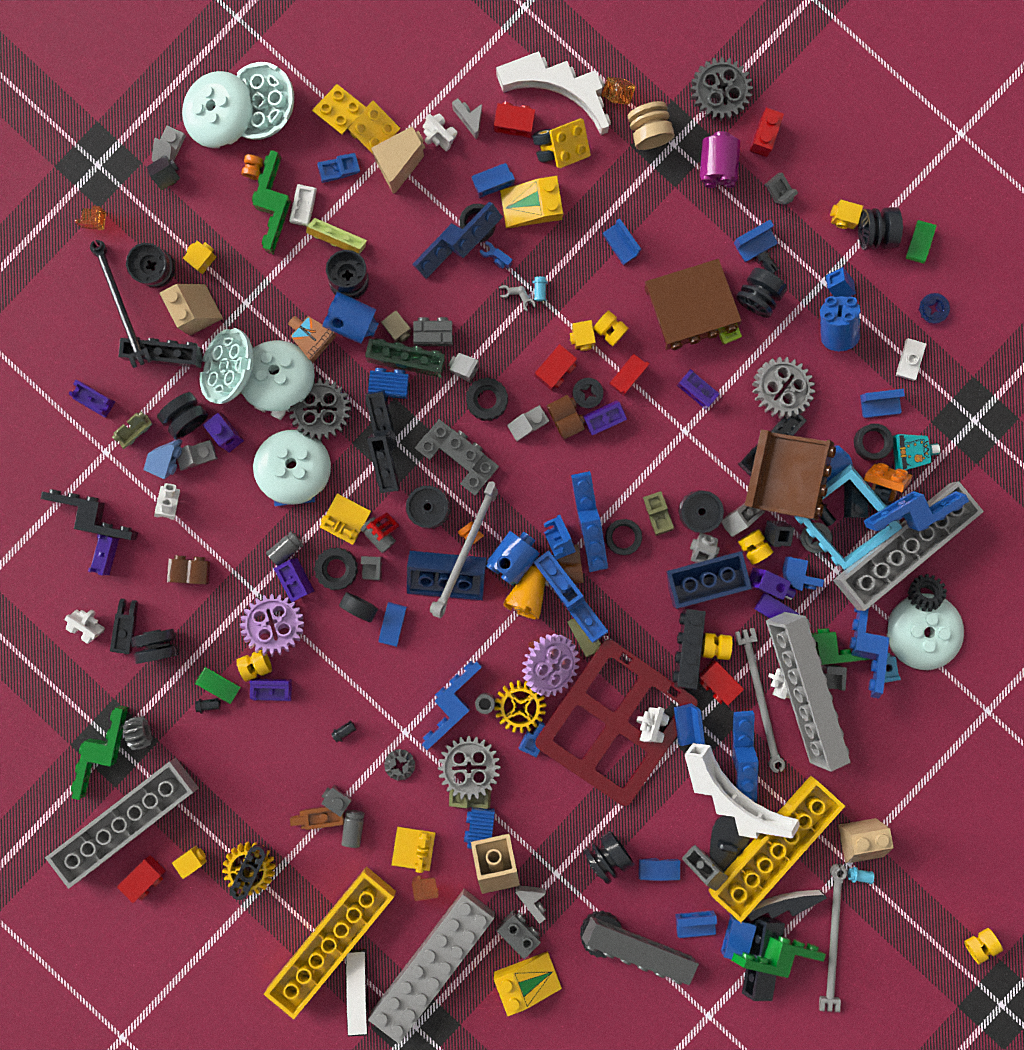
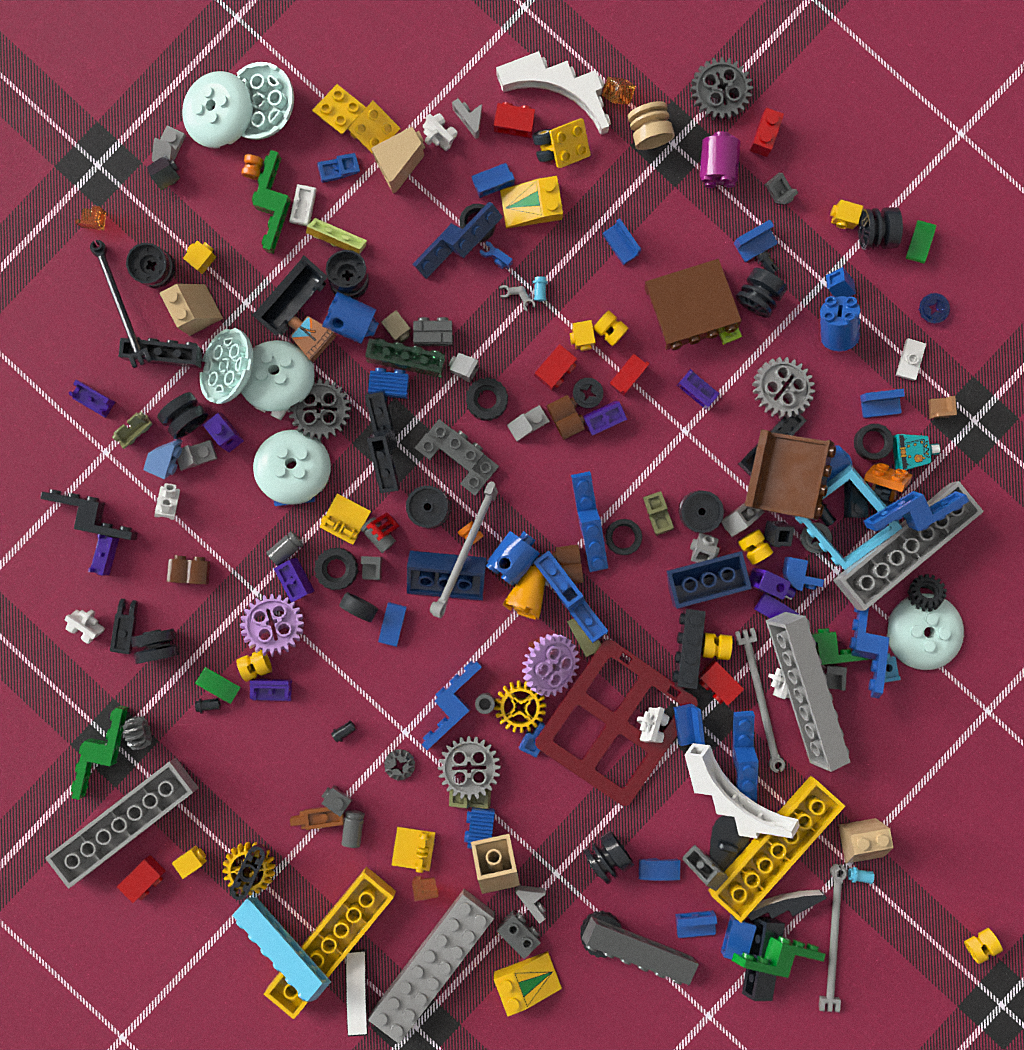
(281, 949): none -> medium azure brick
(290, 296): none -> black windscreen
(559, 538): blue hinge -> none
(942, 407): none -> medium nougat panel

